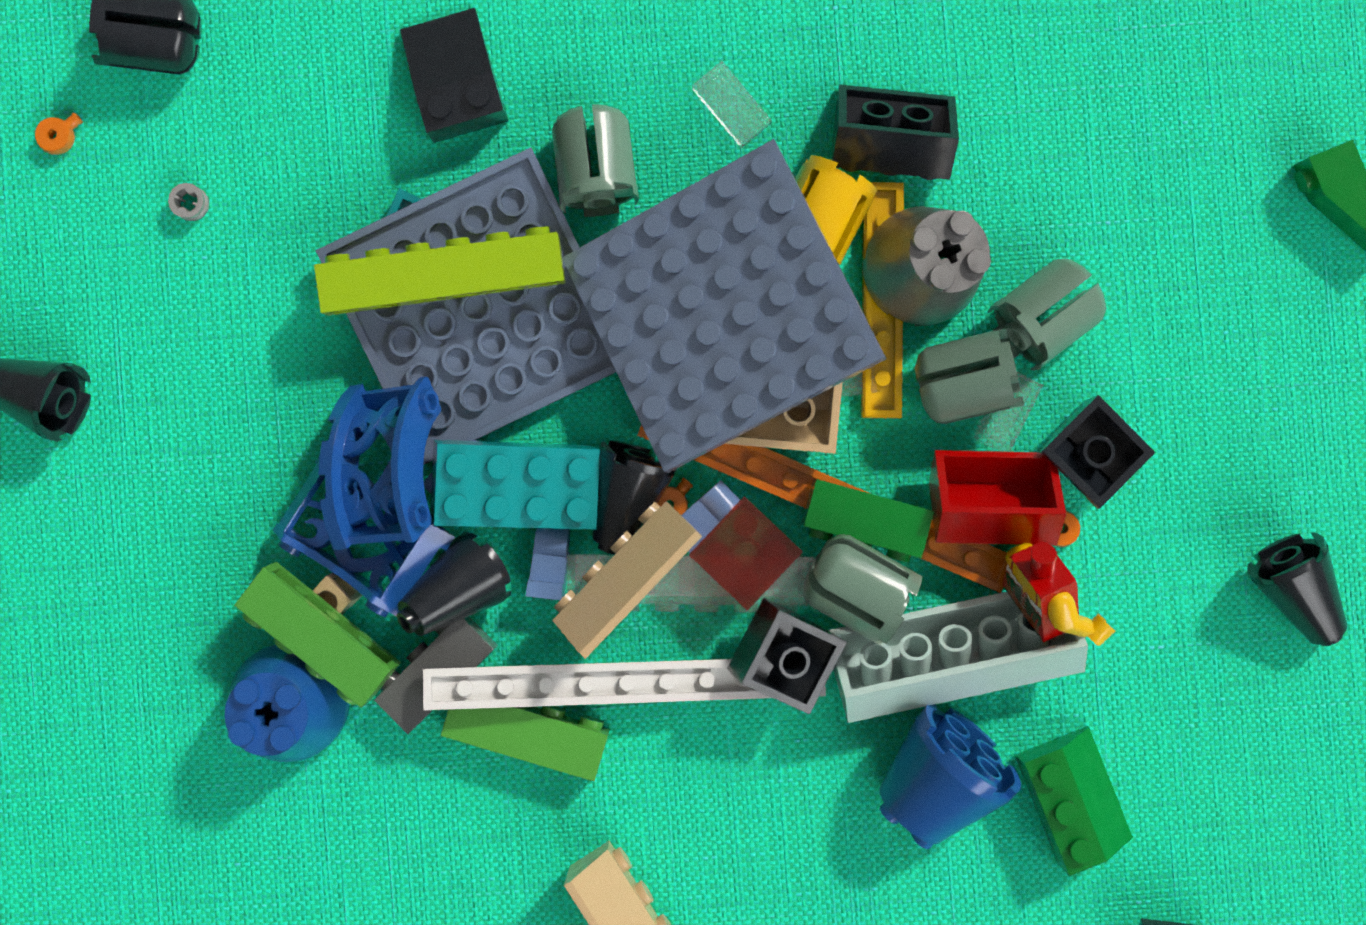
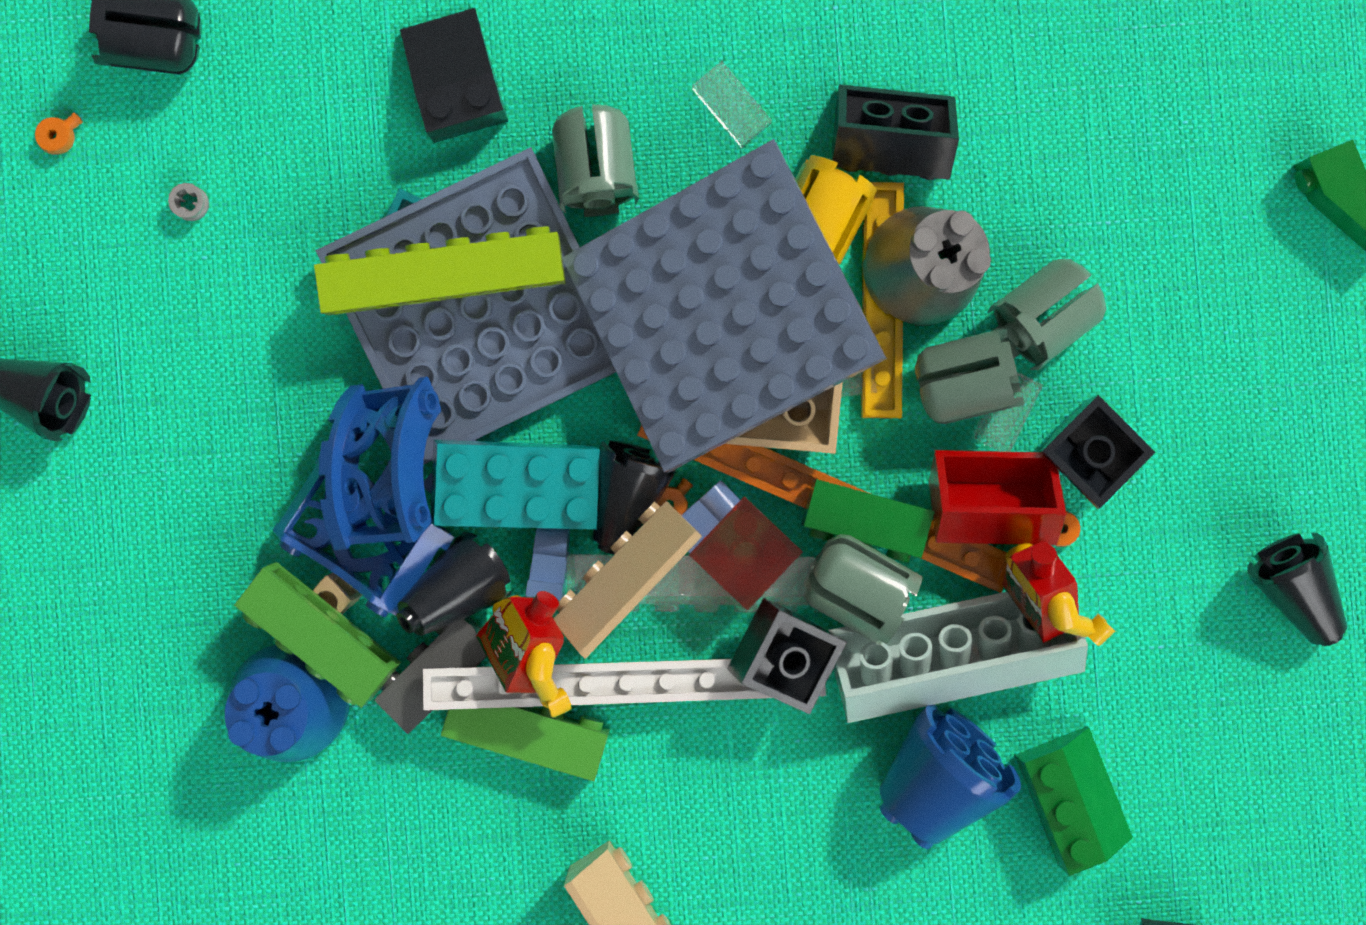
(523, 646): none -> torso

